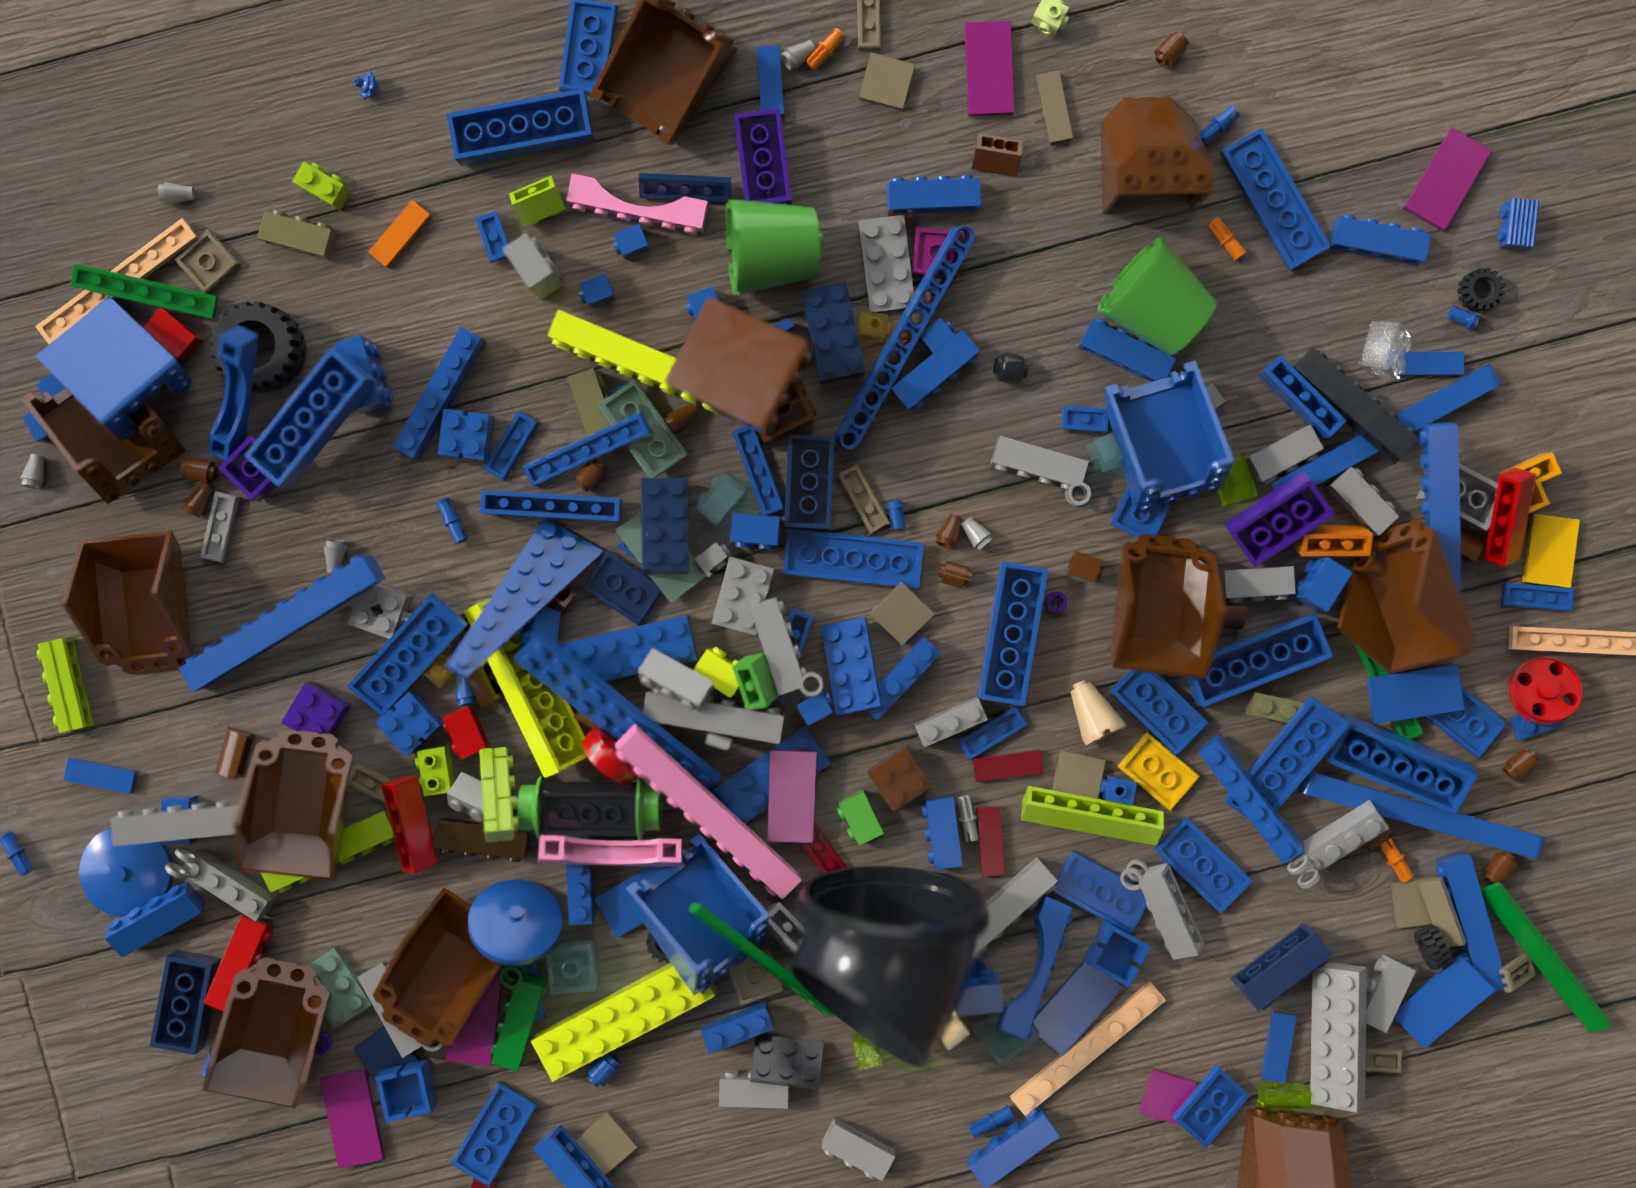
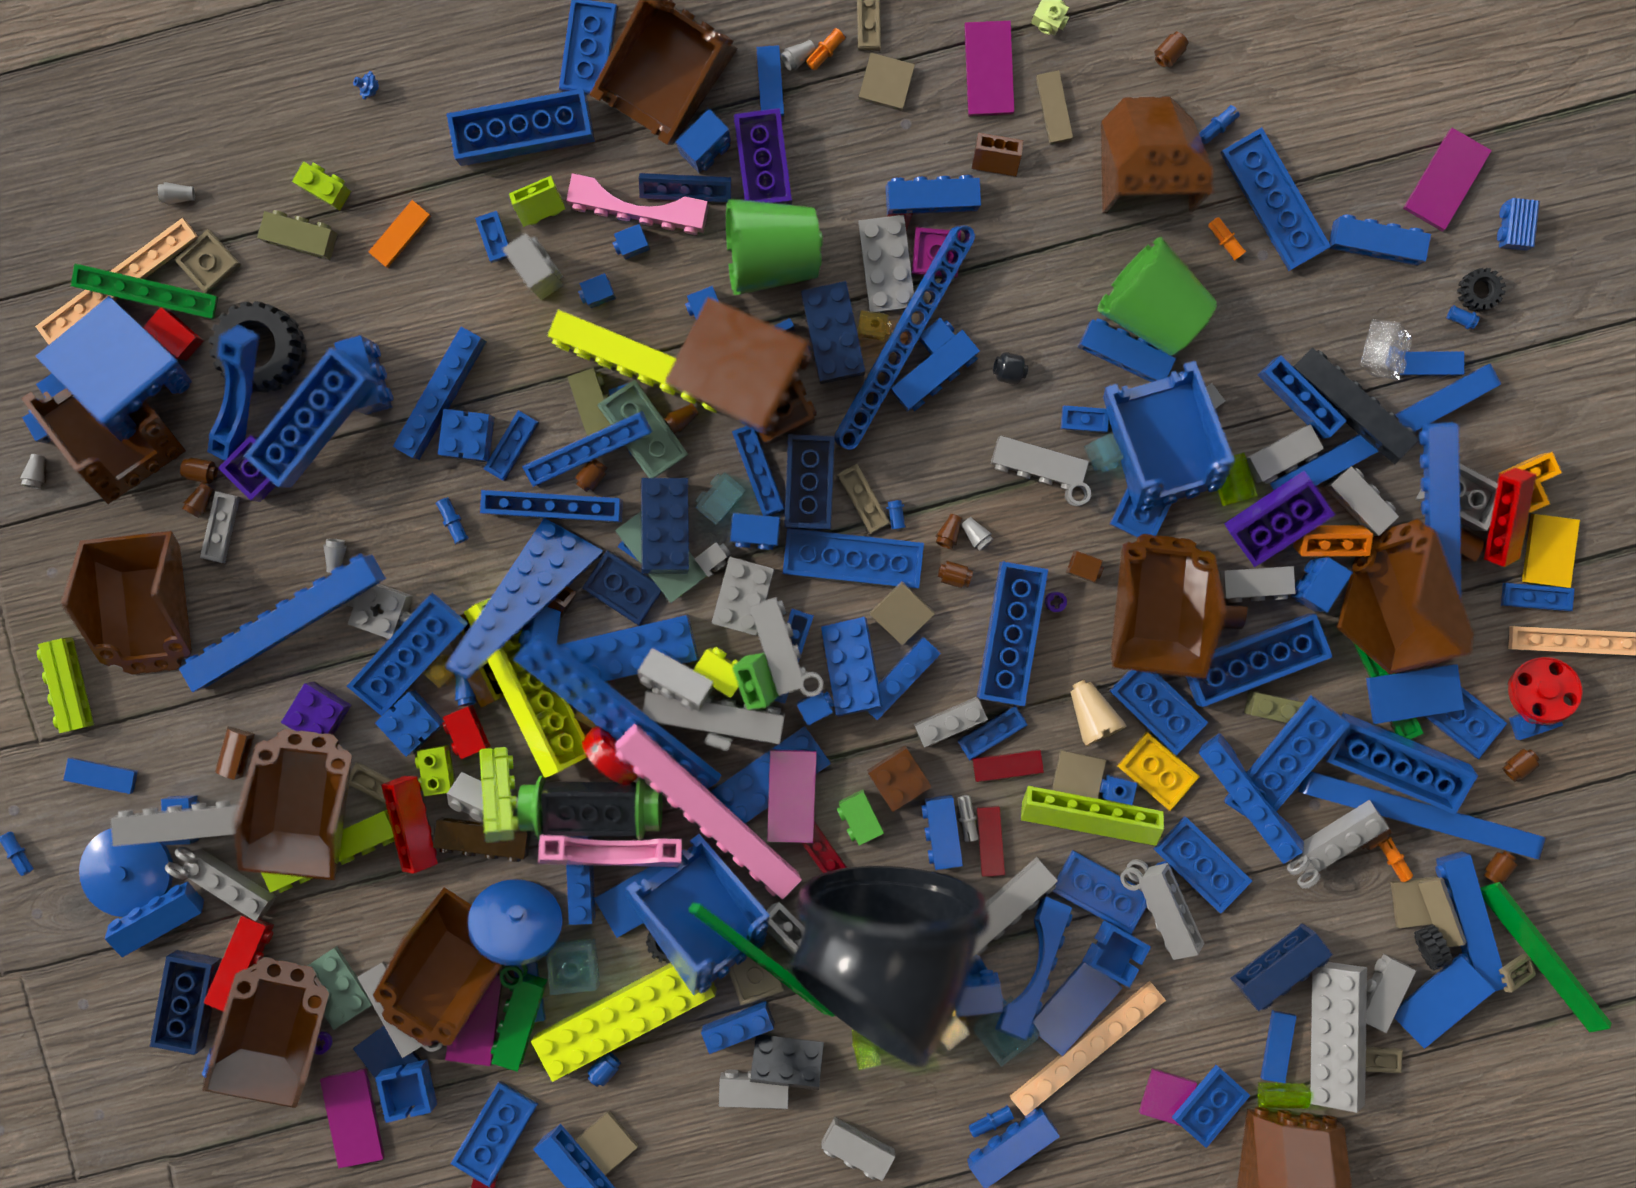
(704, 141): none -> blue brick

